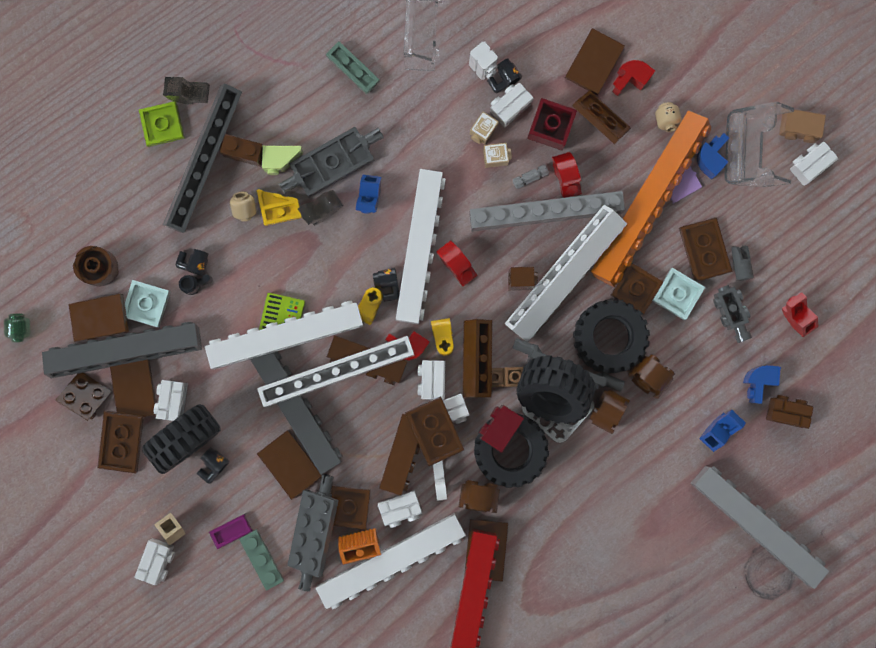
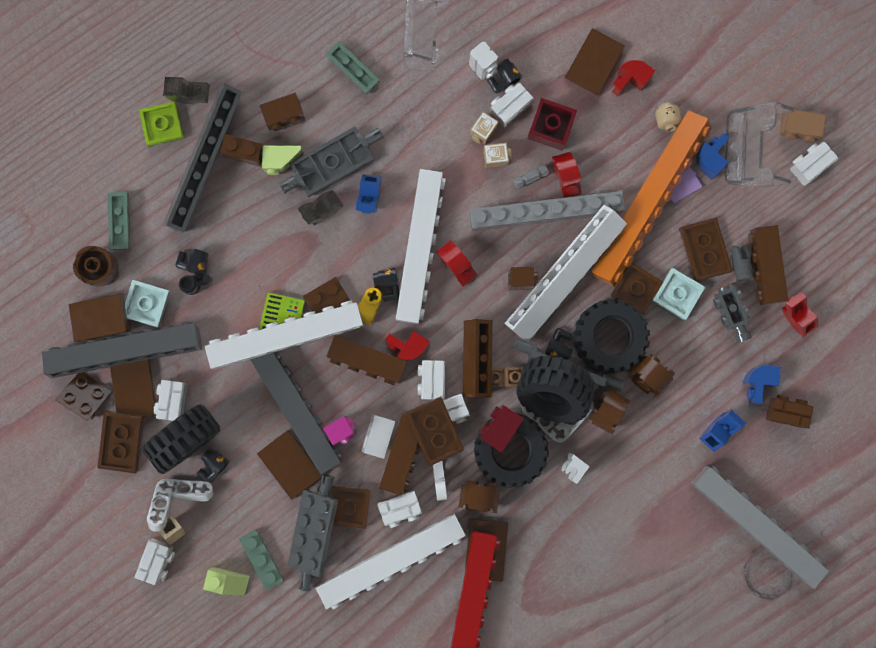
(16, 327): clear green head -> none
(119, 221): none -> sand green plate
(168, 496): none -> white beam
(226, 582): none -> yellowish green slope
(230, 531): magenta tile -> none
(243, 206): tan head -> none
(277, 208): yellow wing -> none
(282, 112): none -> reddish brown brick
(326, 295): none -> reddish brown plate
(335, 371): white brick -> none
(341, 430): none -> dark pink brick
(359, 546): orange brick -> none
(378, 436): none -> white hinge
(443, 333): yellow piece -> none
(557, 348): none -> black piece
(575, 466): none -> white hinge
(601, 117): reddish brown tile -> none
(768, 265): none -> reddish brown brick

